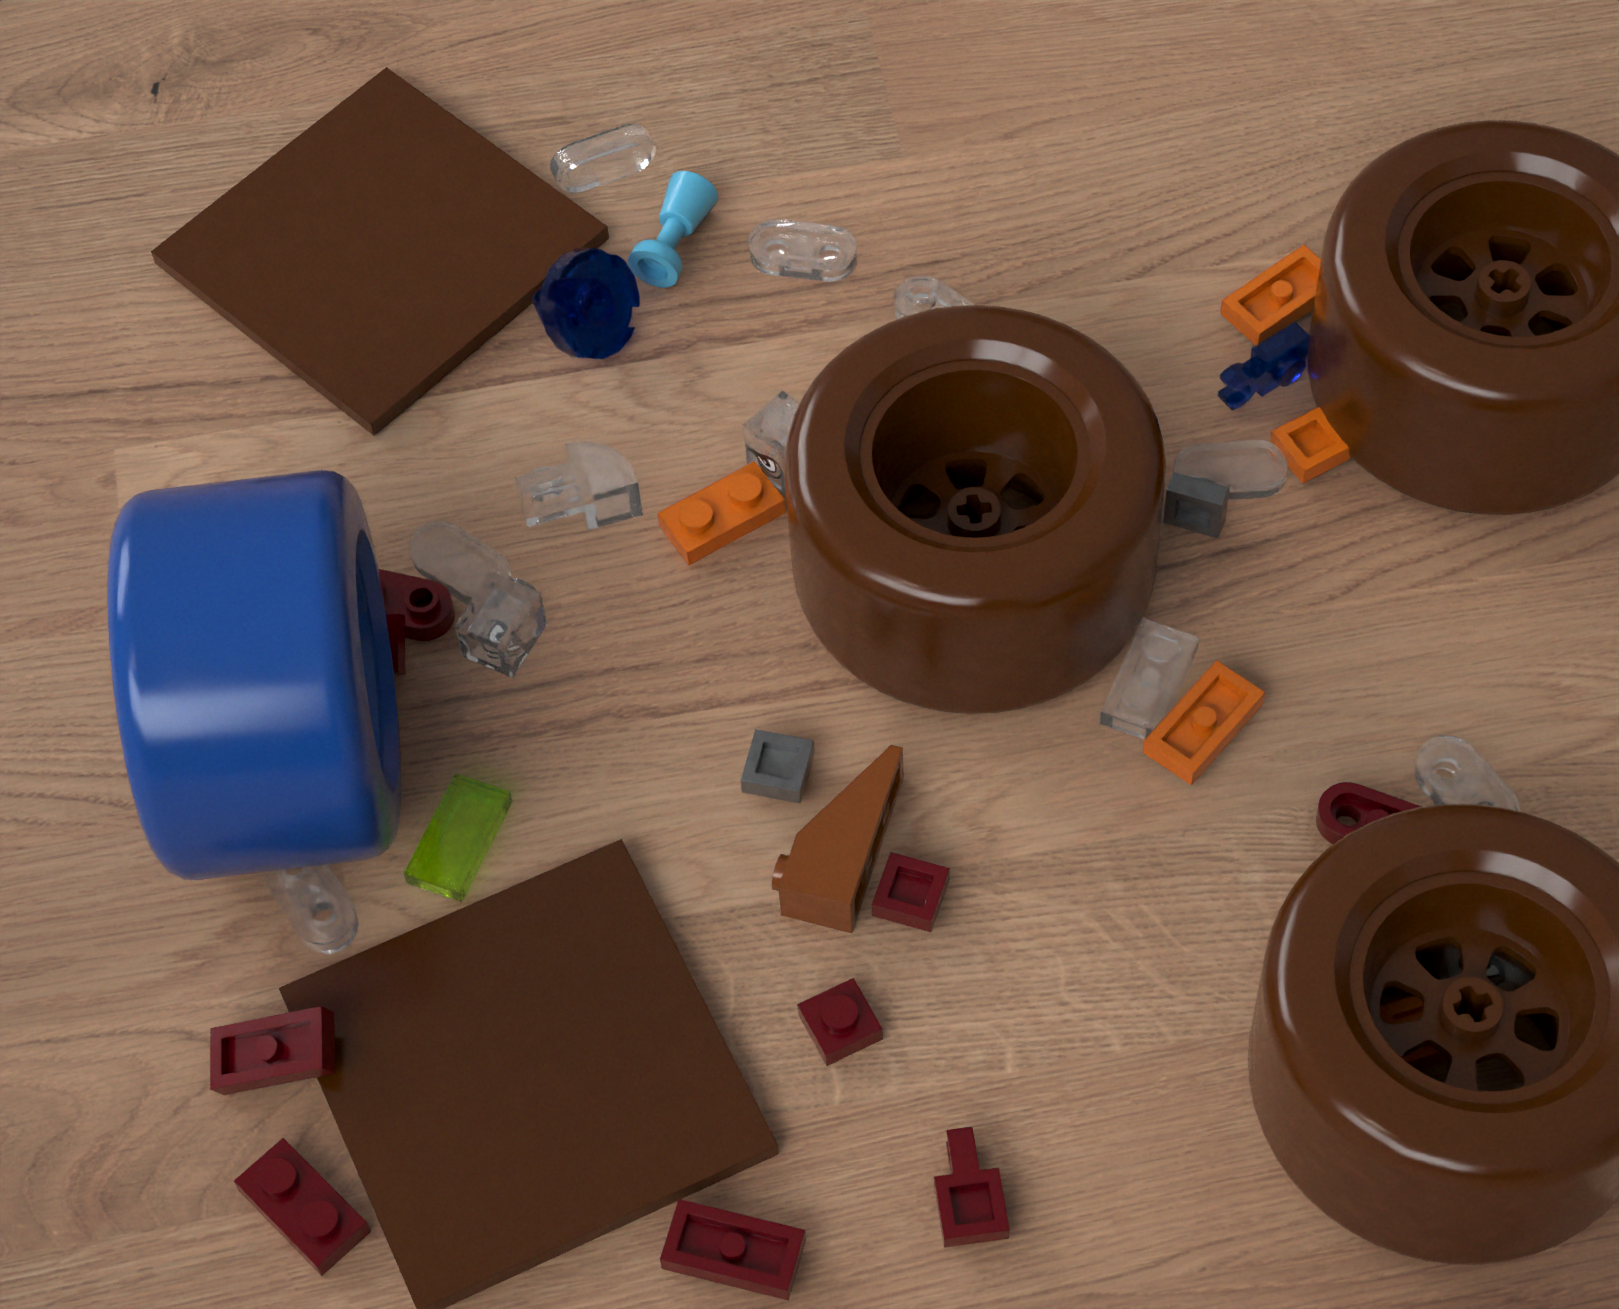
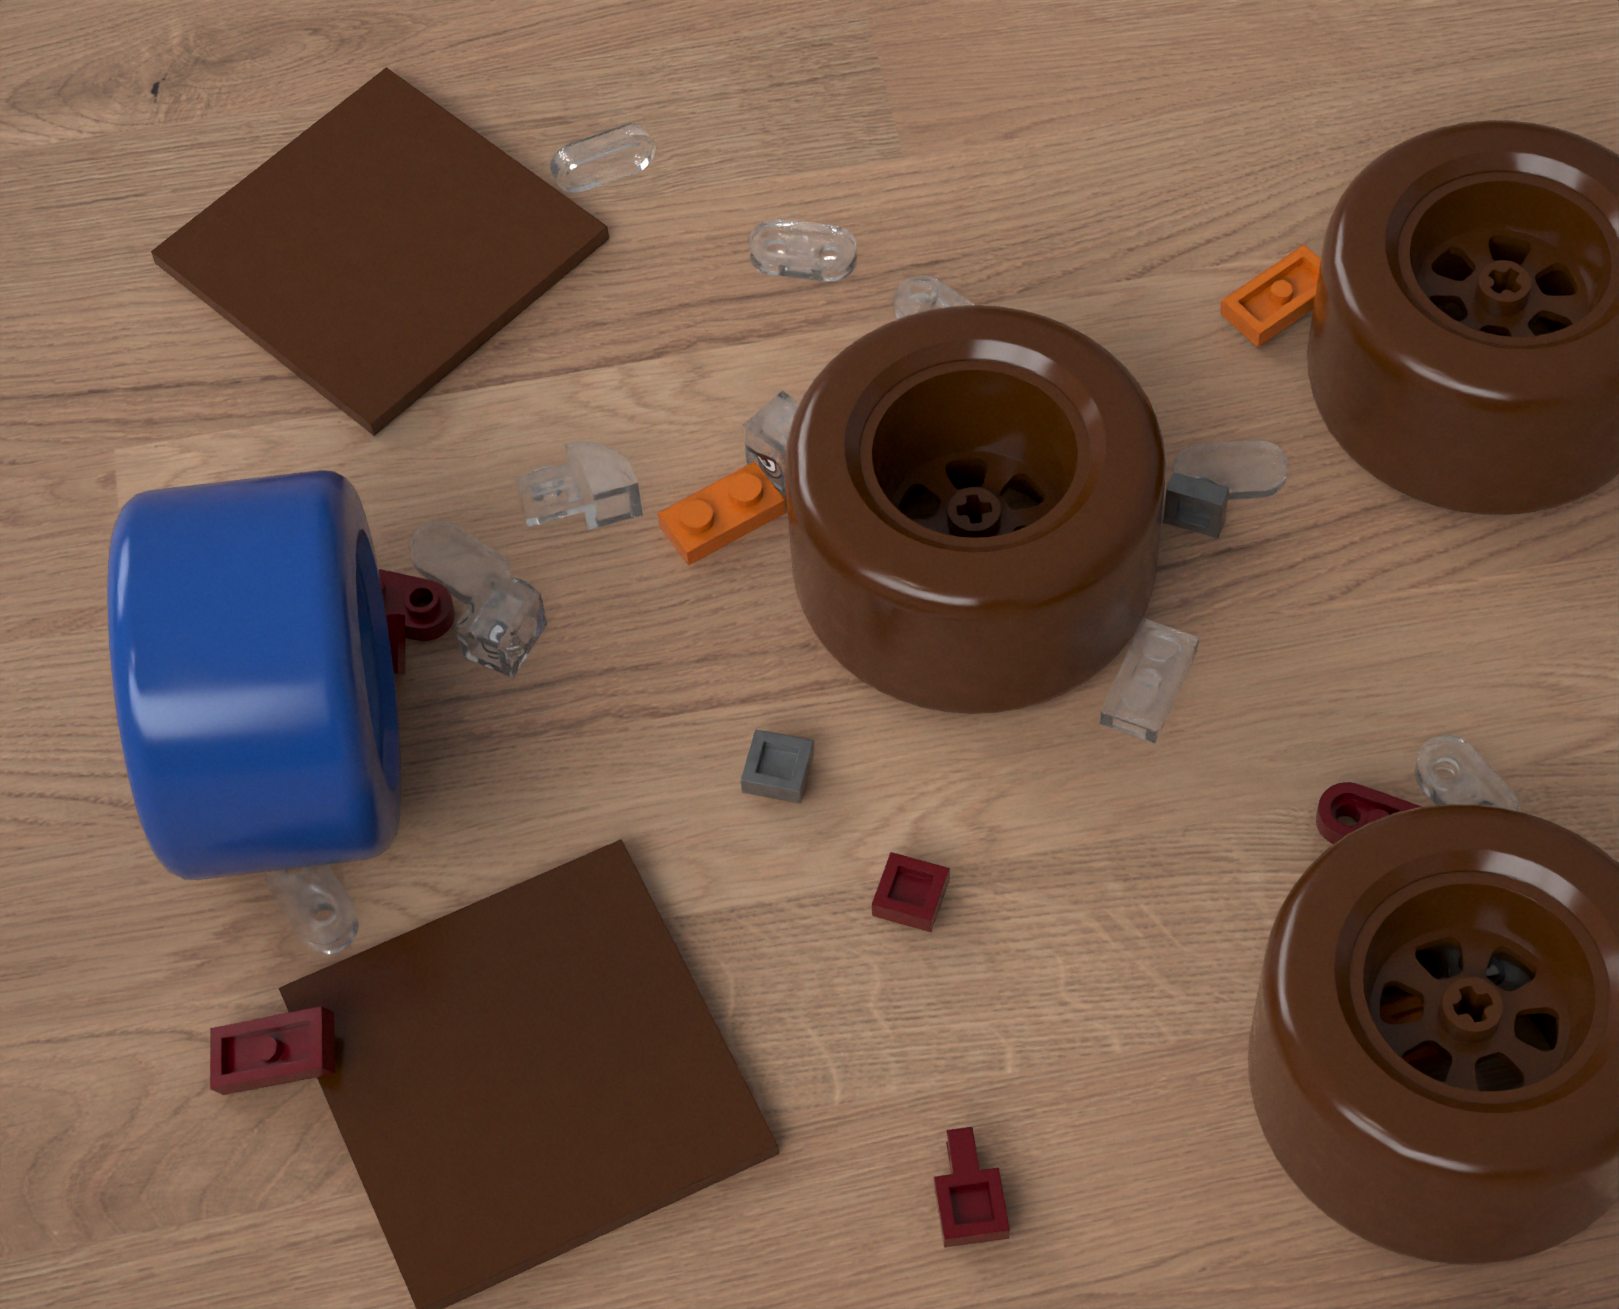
(302, 1206): dark red plate -> none
(458, 837): clear neon green tile -> none
(588, 303): clear blue tile -> none
(684, 207): medium azure piece -> none
(733, 1249): dark red plate -> none
(838, 848): dark orange slope -> none
(840, 1021): dark red plate -> none
(1203, 722): orange plate -> none
(1272, 364): clear blue plate -> none
(1310, 445): orange plate -> none

